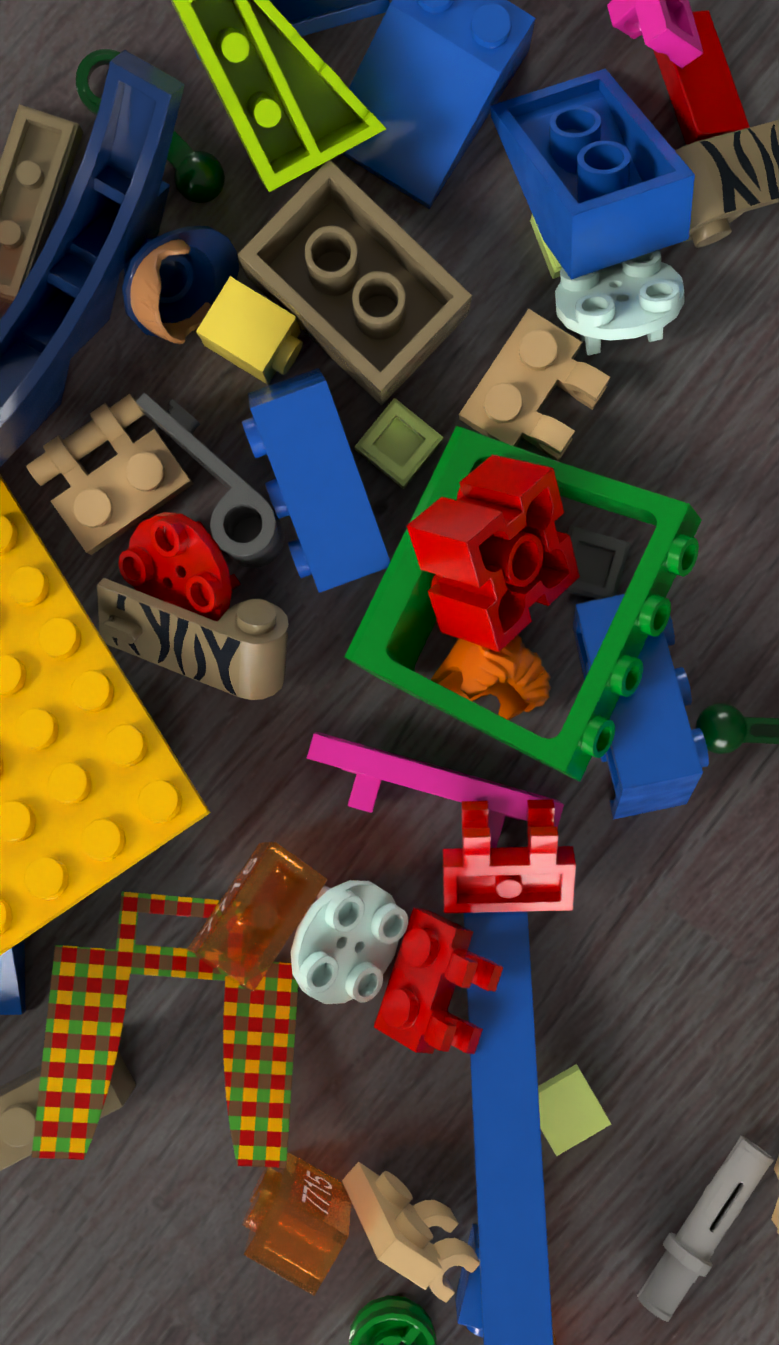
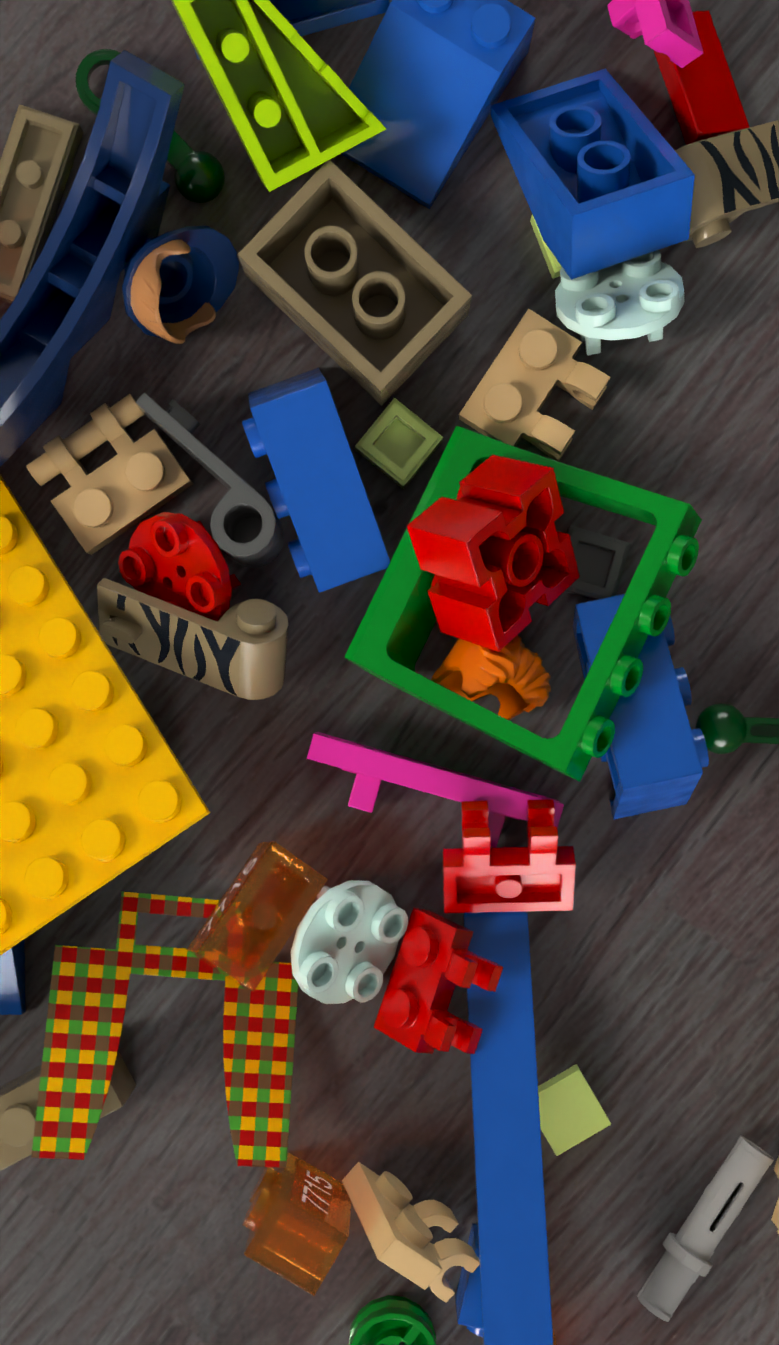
(251, 331): light yellow brick -> none

